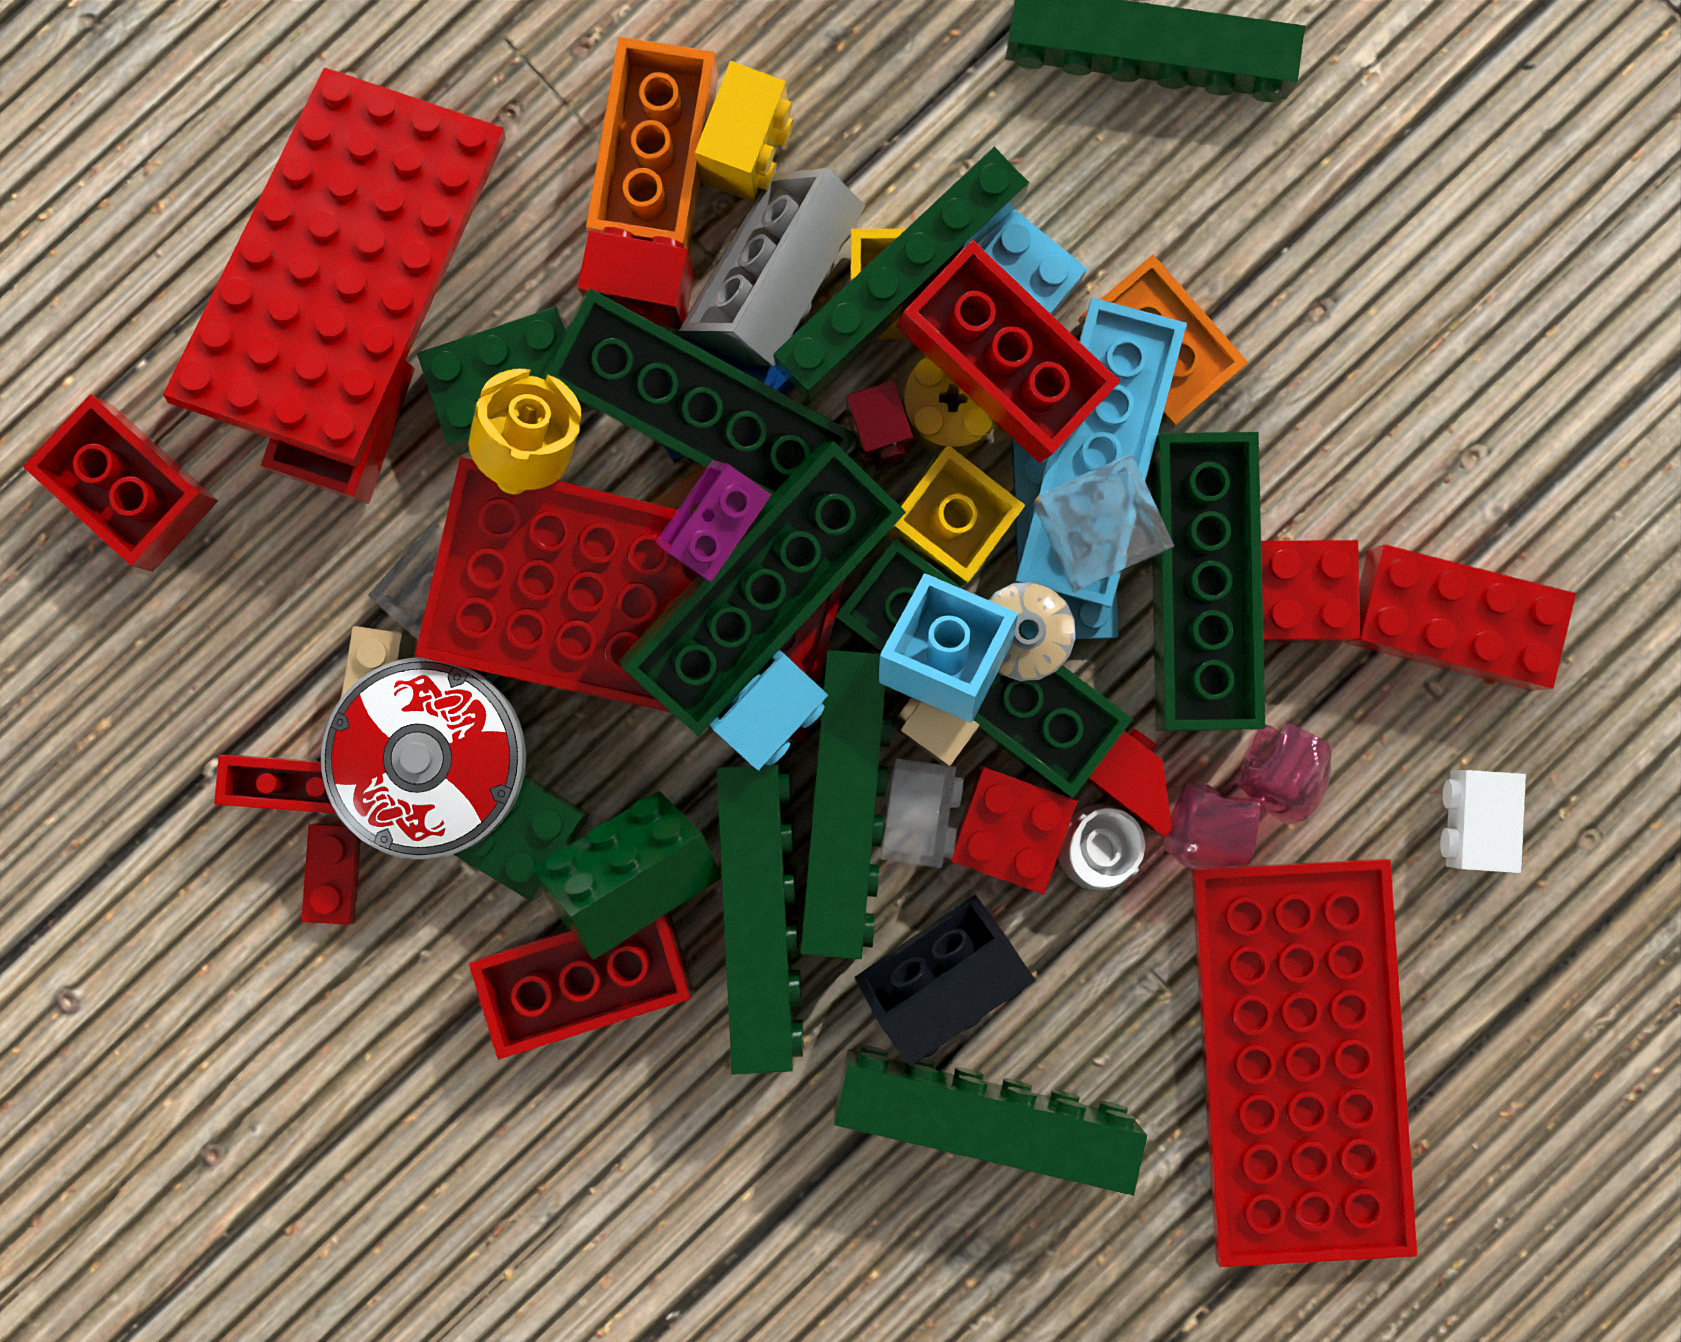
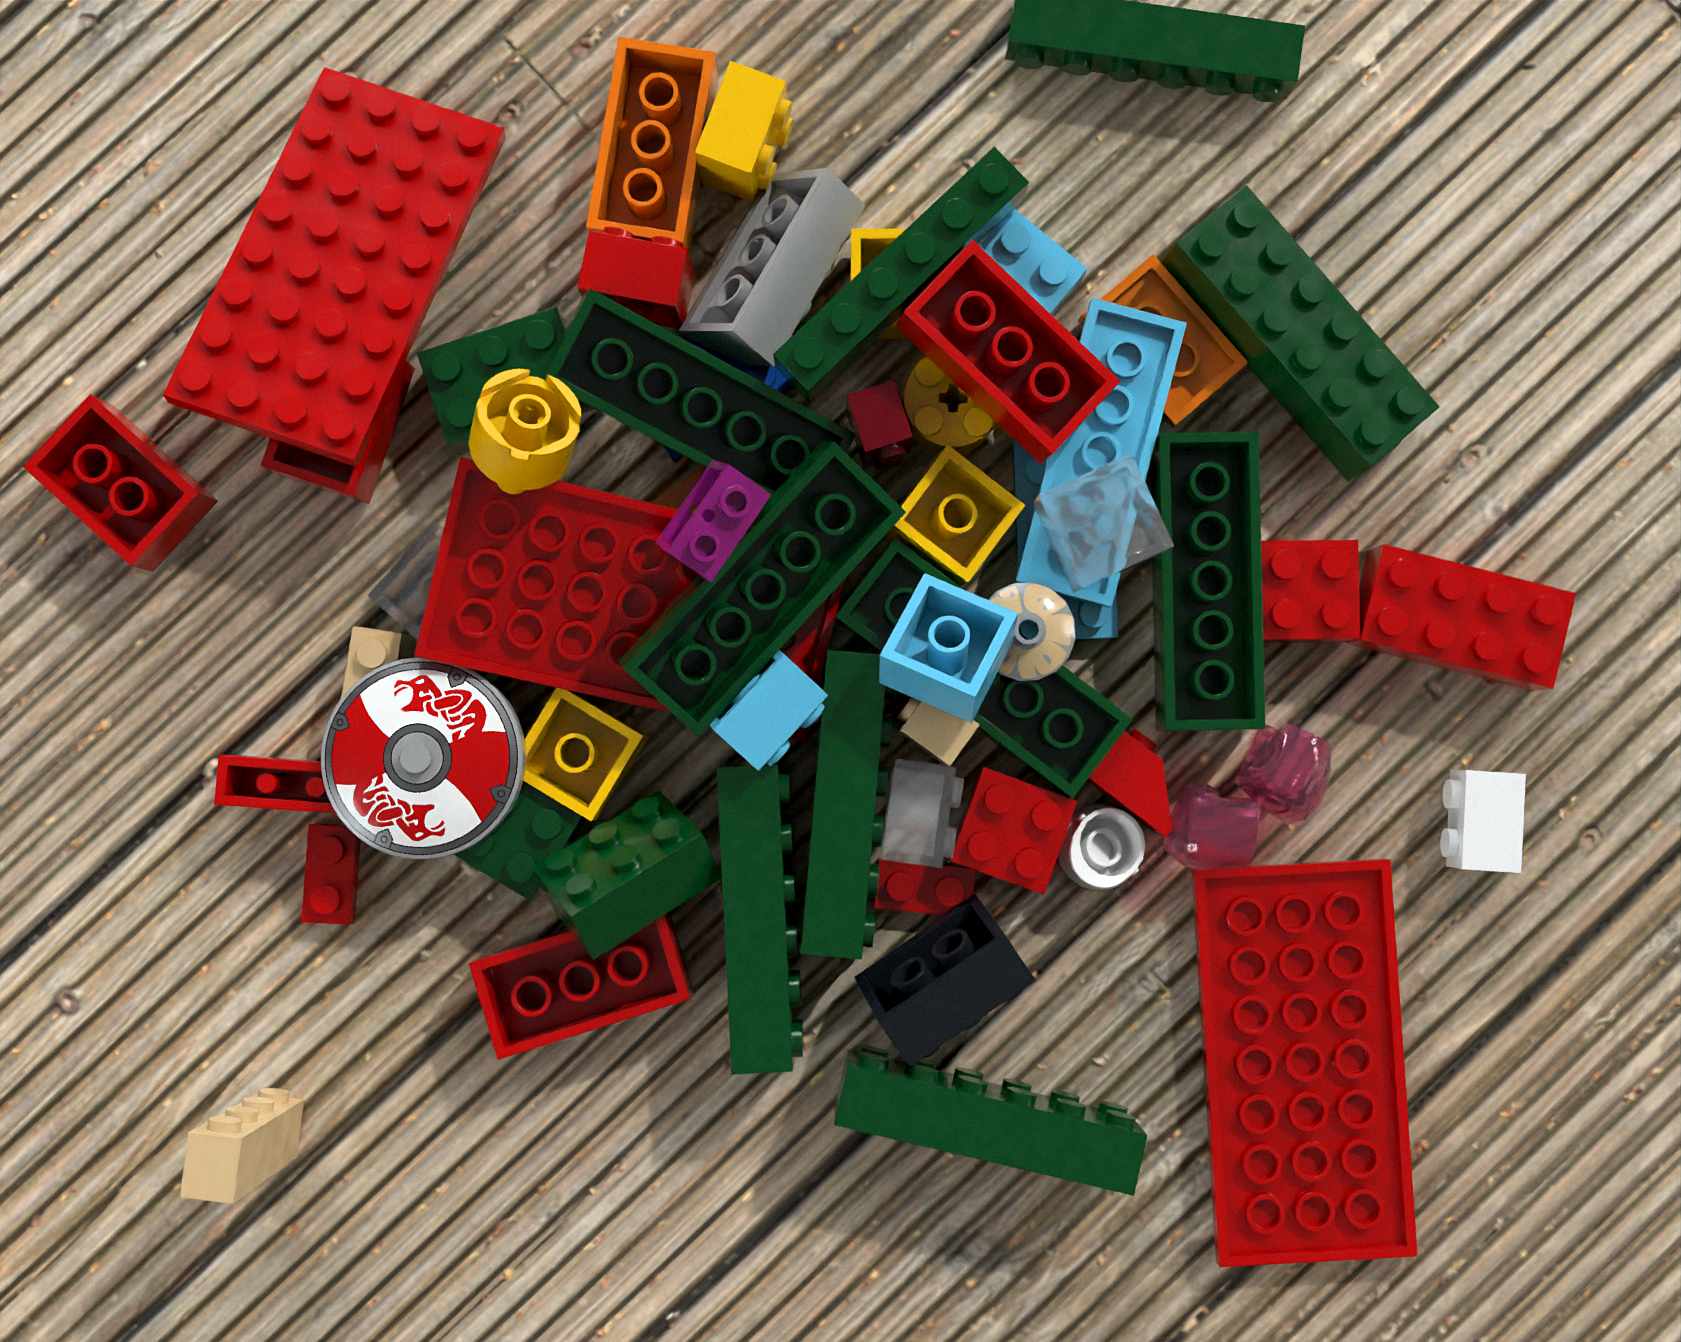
(242, 1147): none -> tan brick
(580, 753): none -> yellow brick
(923, 887): none -> red plate
(1299, 334): none -> dark green brick

